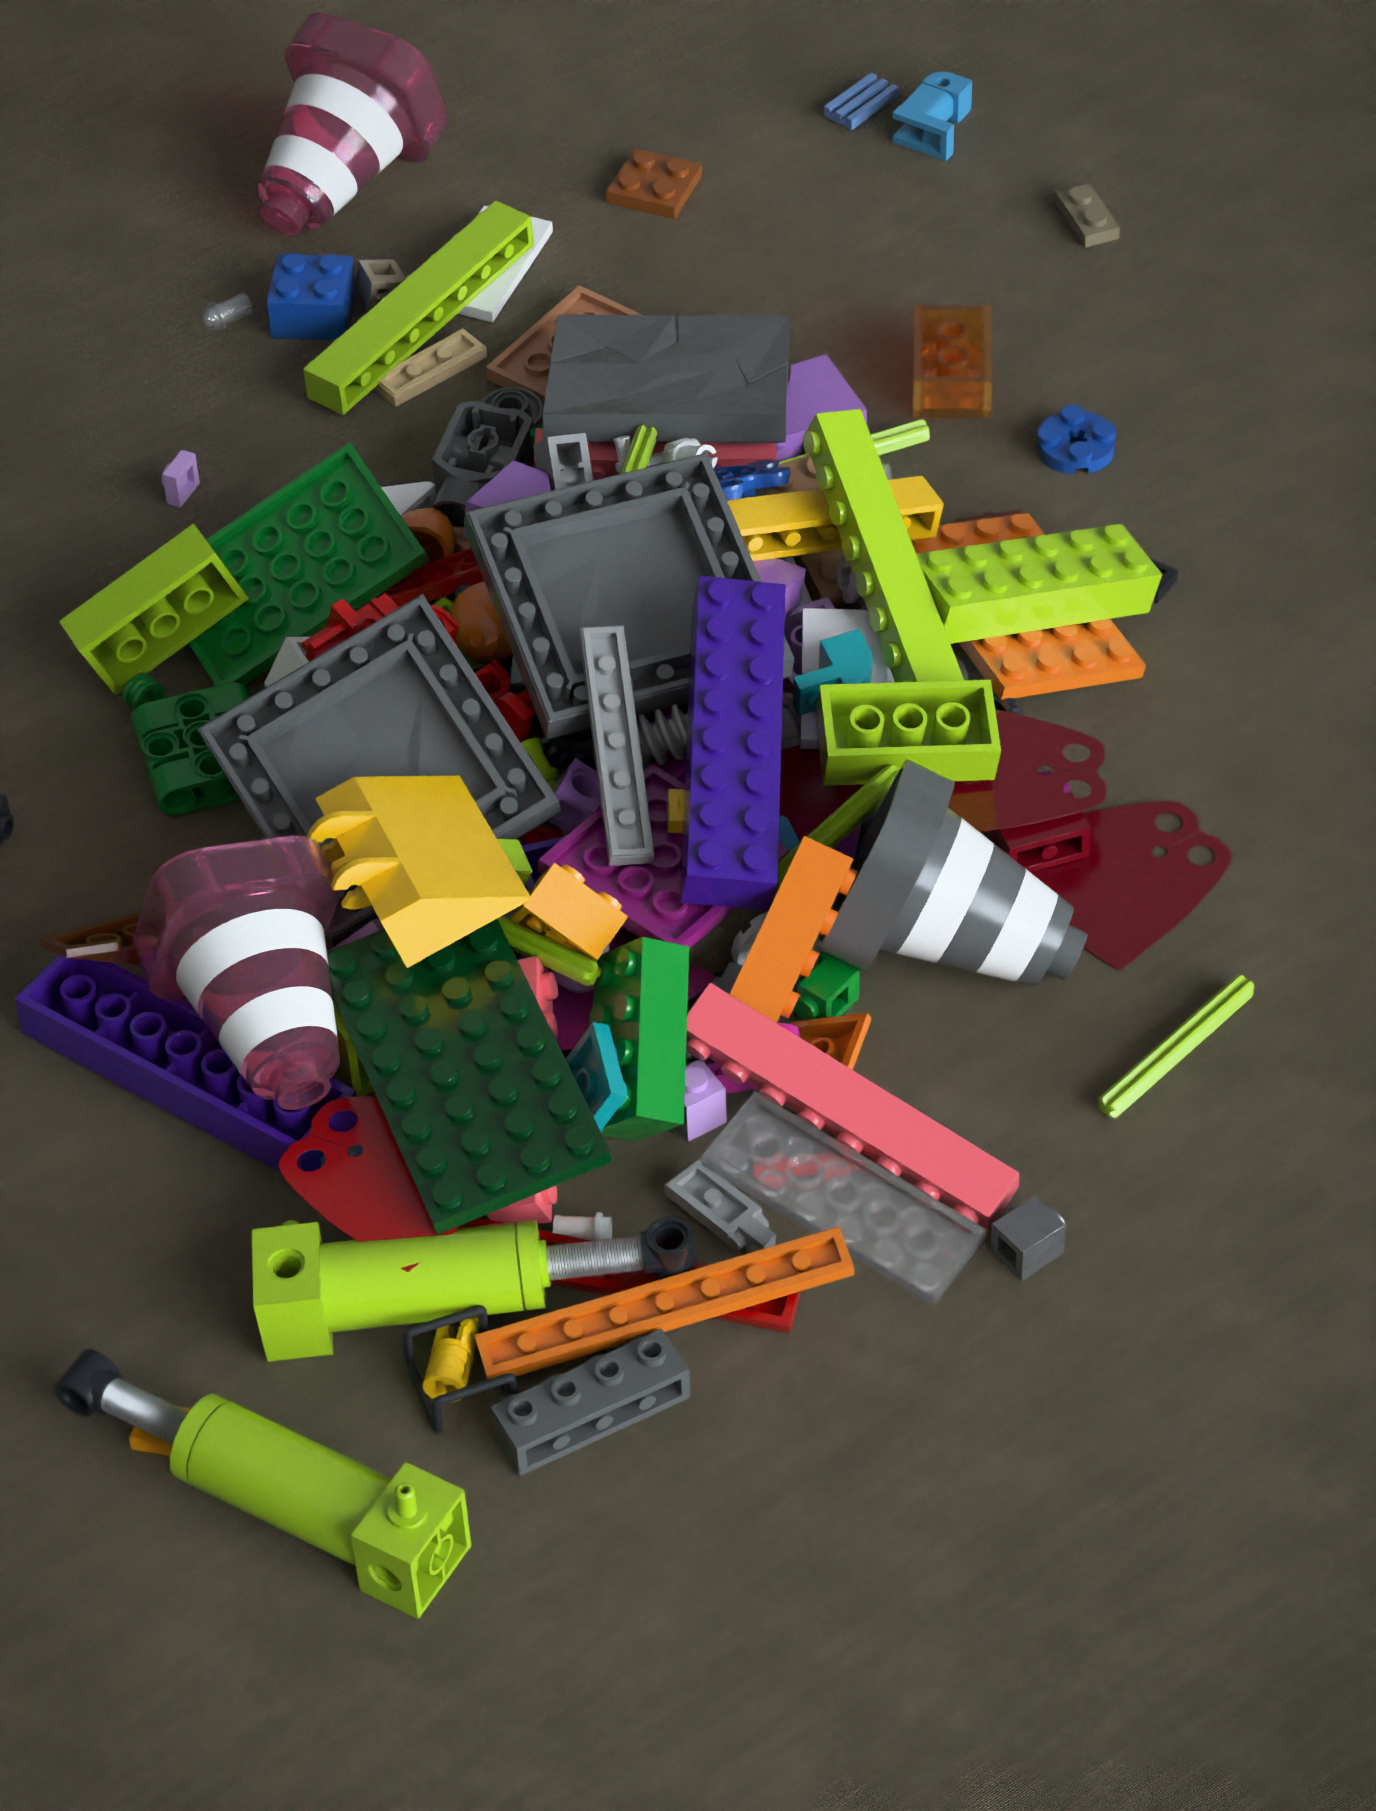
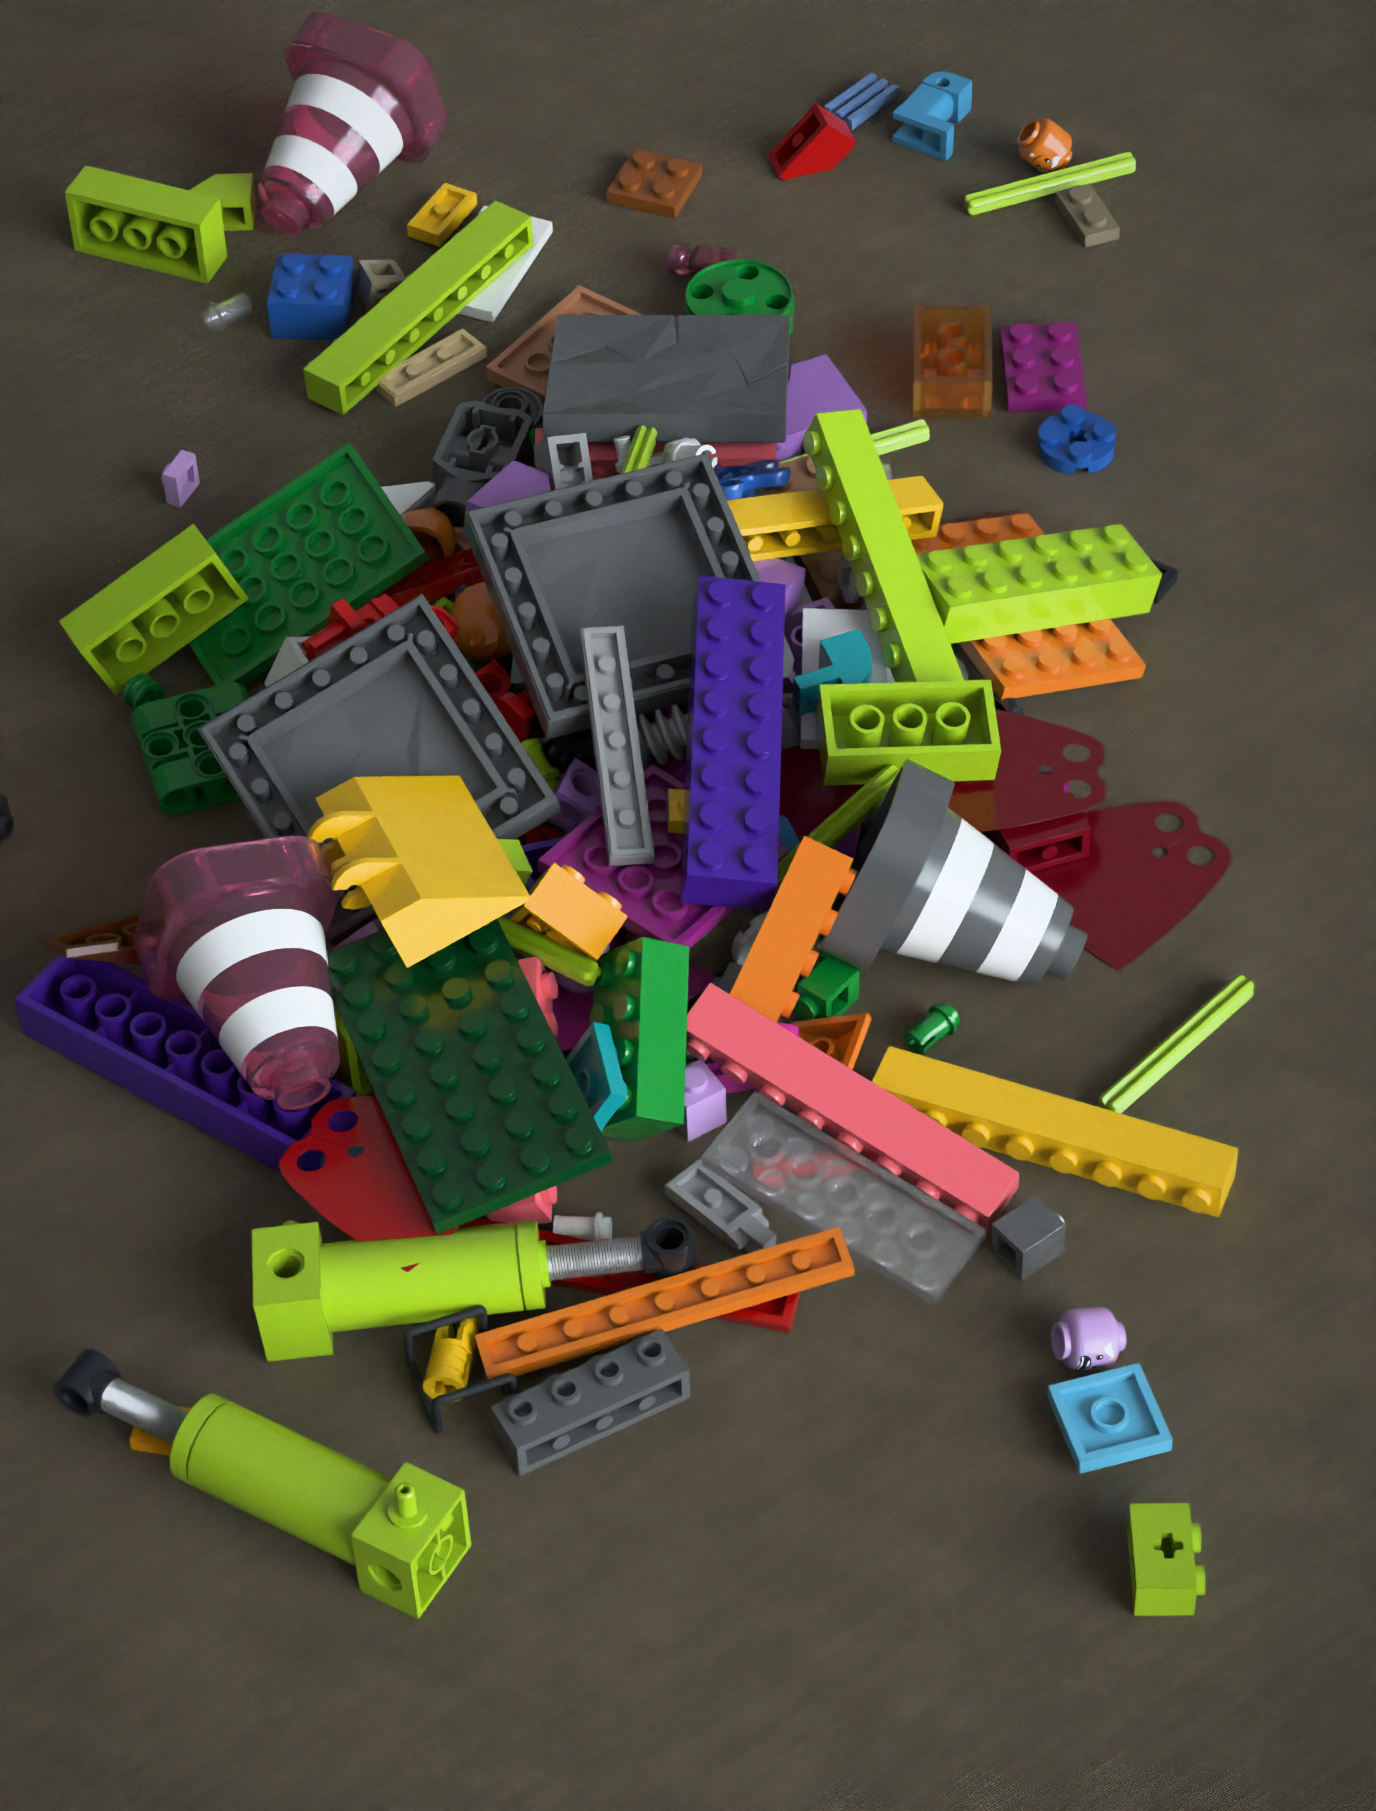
(146, 224): none -> lime brick
(236, 199): none -> lime slope
(442, 214): none -> yellow plate
(683, 259): none -> clear pink piece
(740, 289): none -> green piece
(812, 145): none -> red slope
(939, 1022): none -> green pin
(1042, 366): none -> magenta plate
(1044, 145): none -> orange head
(1049, 183): none -> lime axle
(1064, 1132): none -> yellow brick
(1088, 1338): none -> lavender head
(1109, 1418): none -> medium azure plate
(1163, 1559): none -> lime brick

